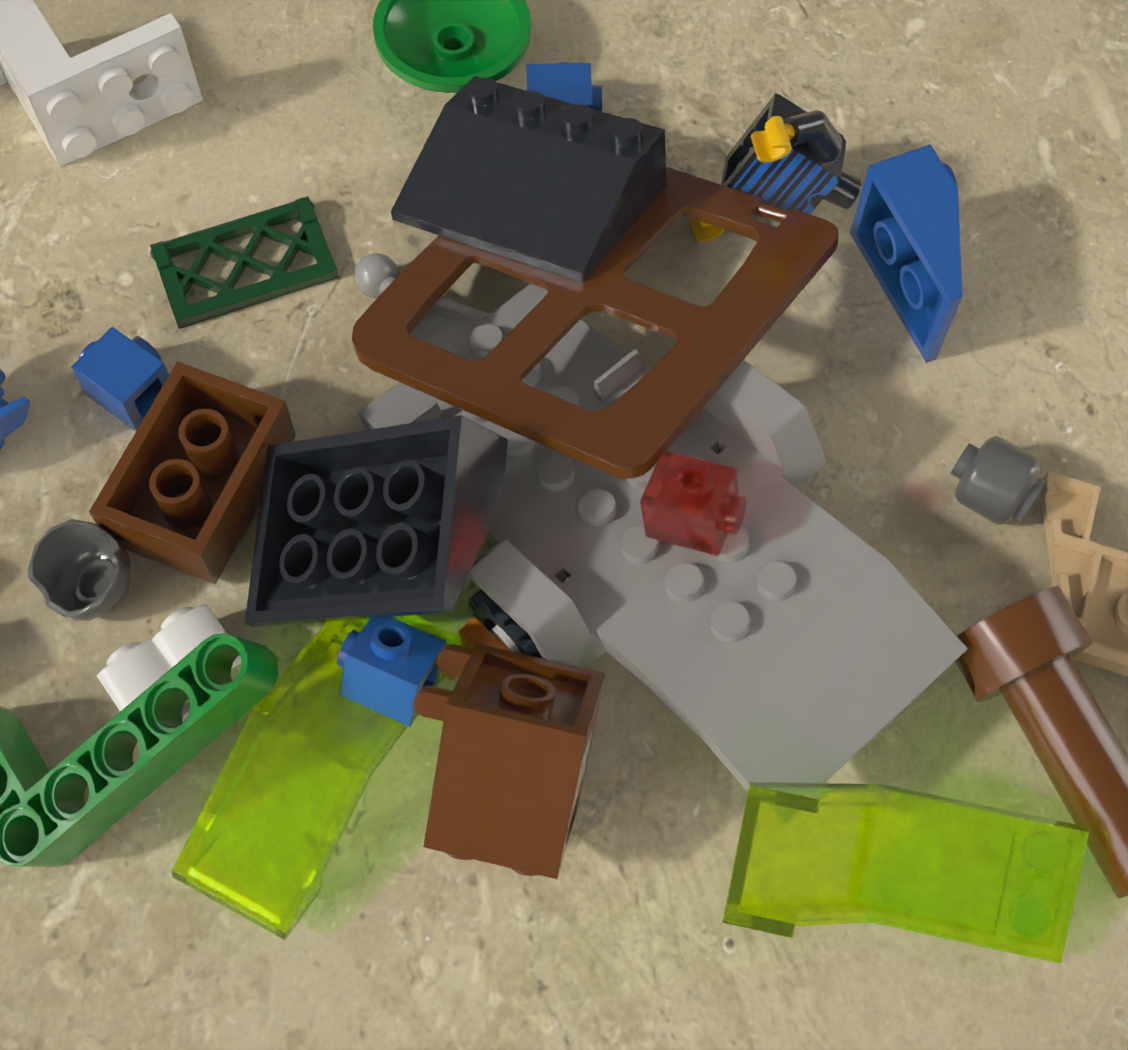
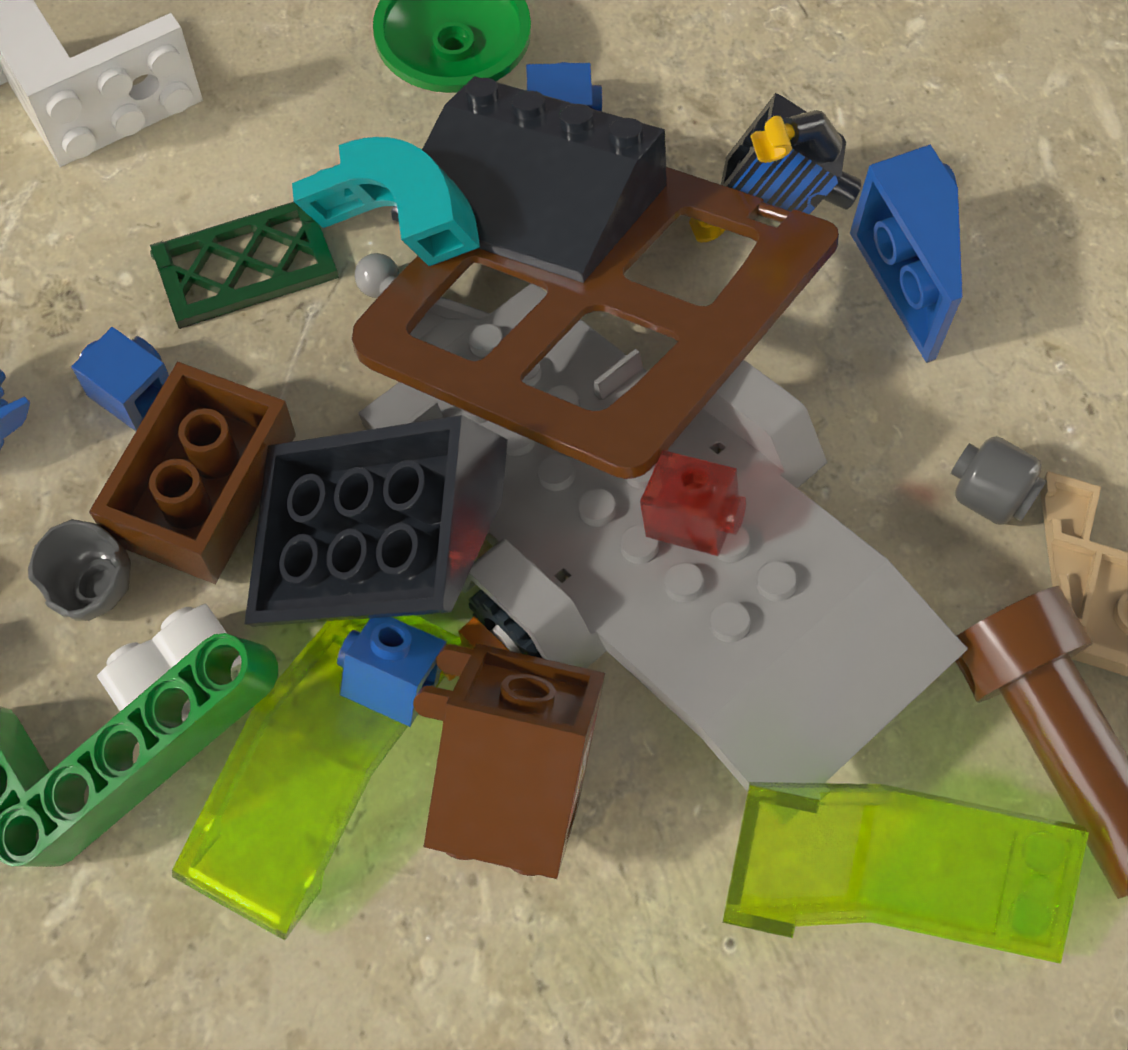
(392, 172): none -> teal arch

